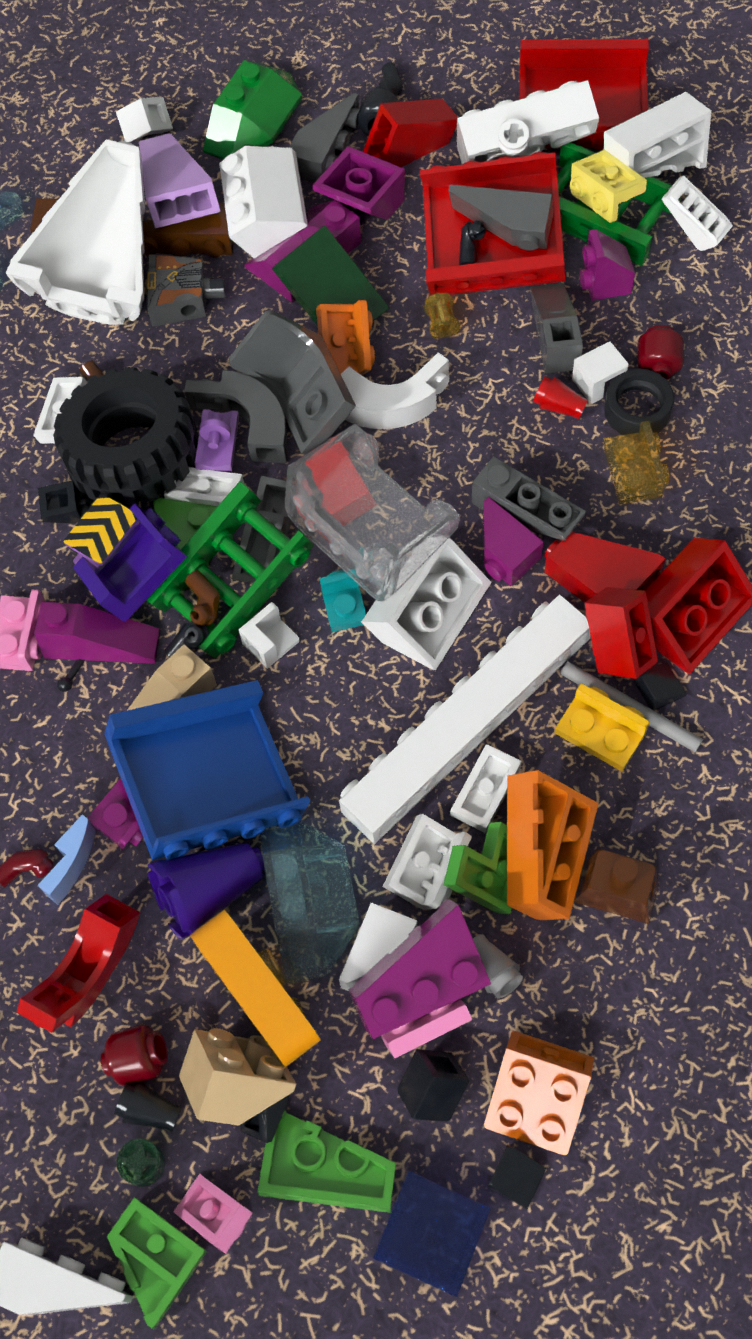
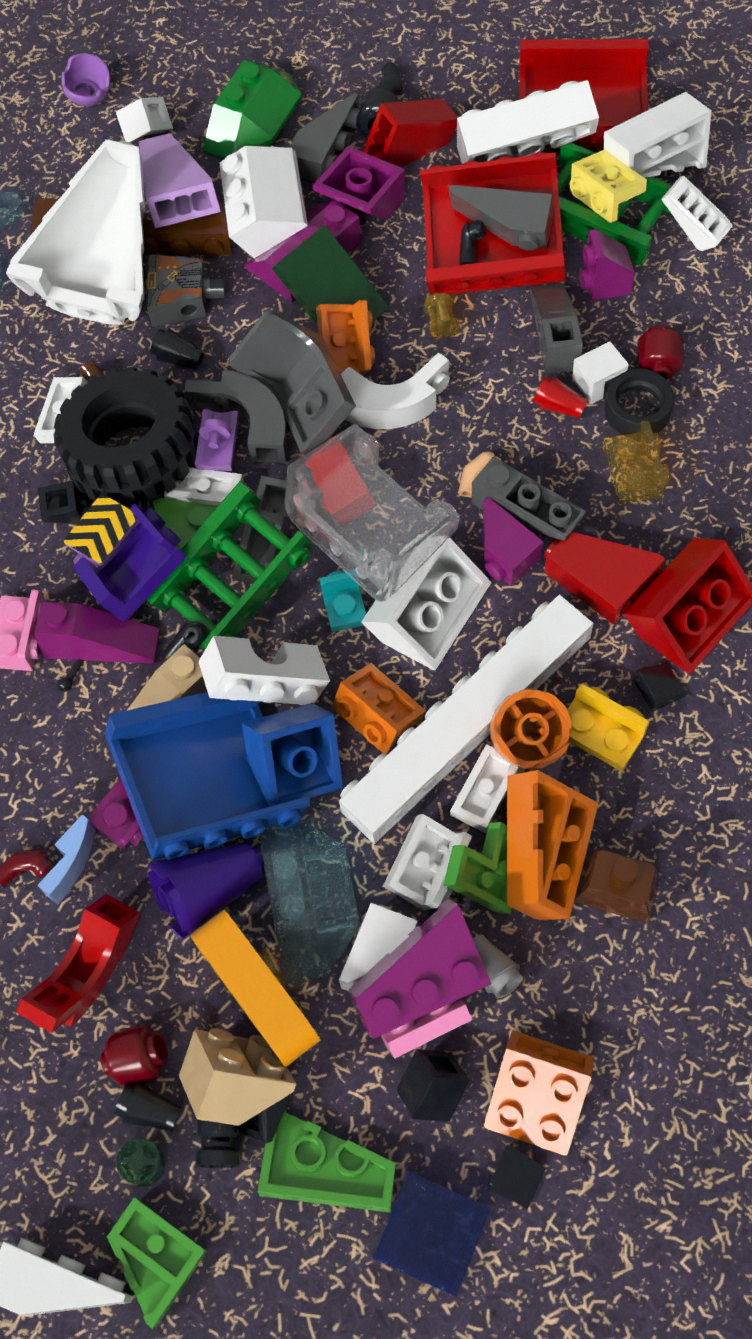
(86, 73): none -> medium lavender hair
(175, 349): none -> black cone
(208, 599): reddish brown arm -> none
(213, 1213): bright pink slope -> none
(217, 1152): none -> black wheel
(237, 673): none -> white arch
(268, 636): white panel -> none
(294, 753): none -> blue slope
(376, 707): none -> orange bracket
(471, 471): none -> light nougat arm
(522, 142): white bush -> none
(531, 729): none -> orange cylinder
(621, 632): red brick -> none
(655, 719): light grey bar -> none

